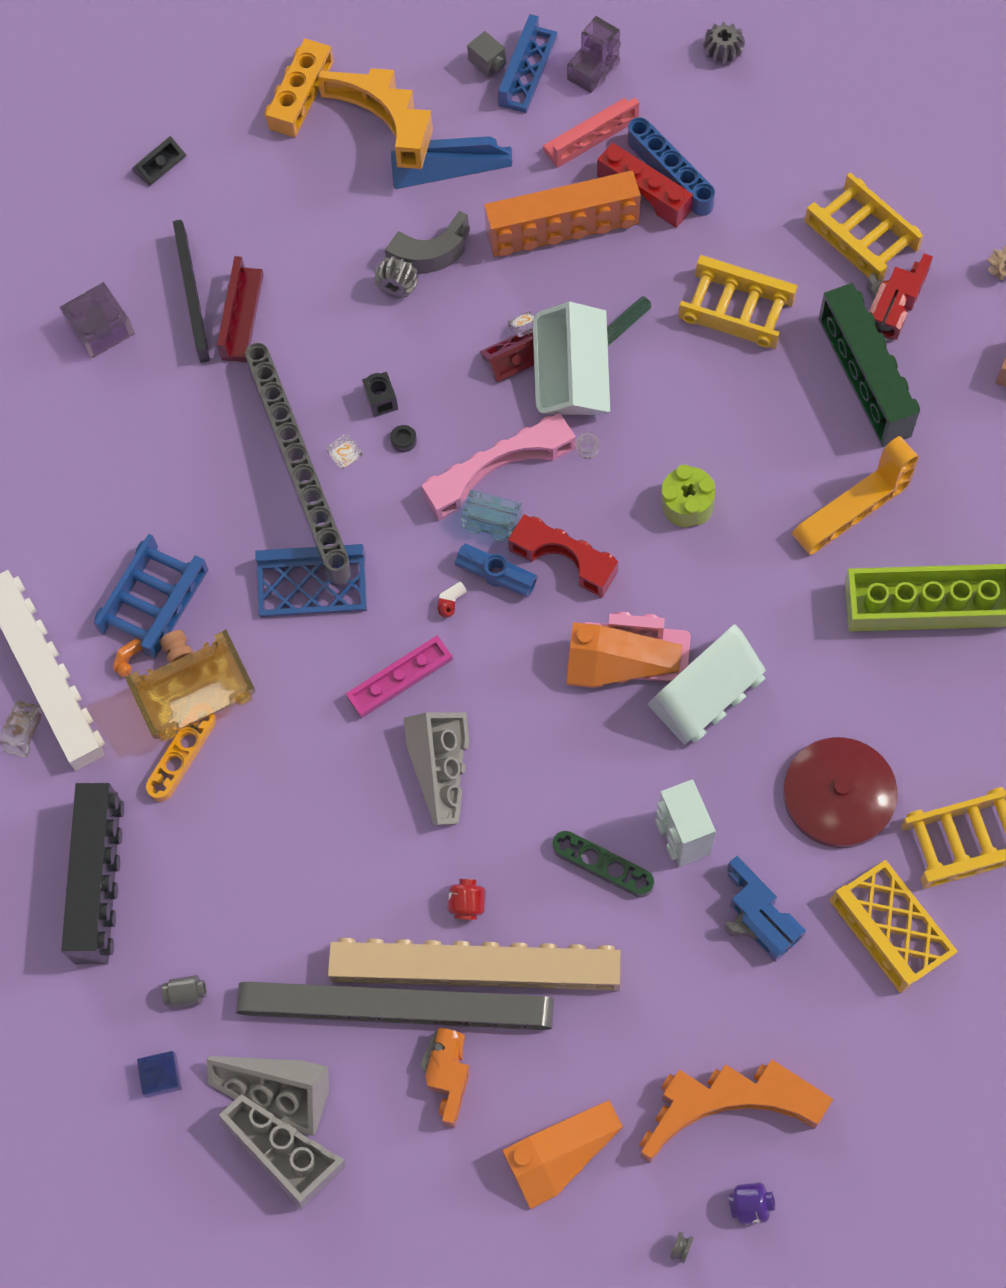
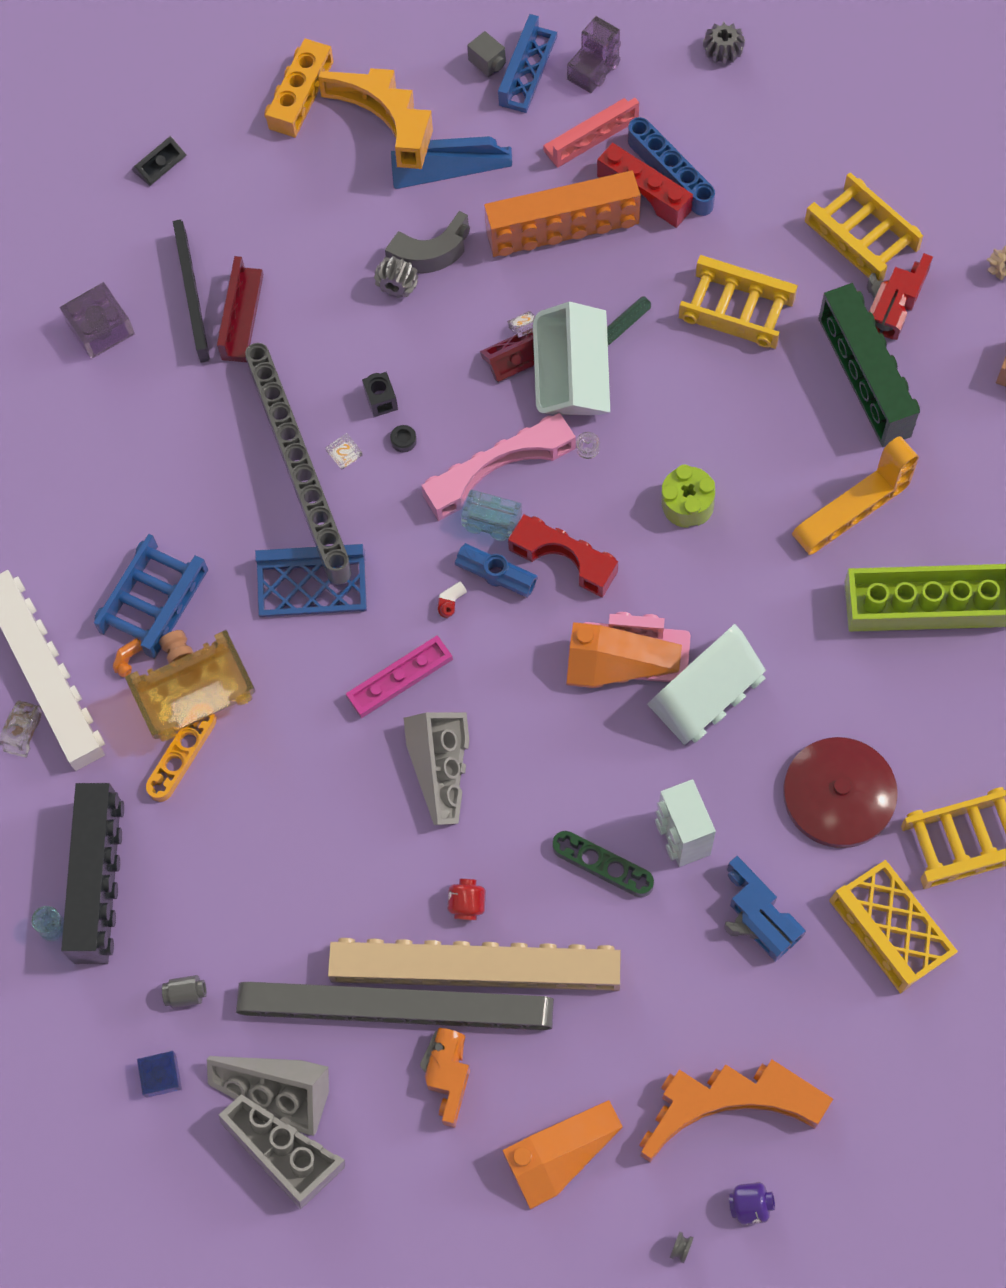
(51, 928): none -> clear light blue wheel

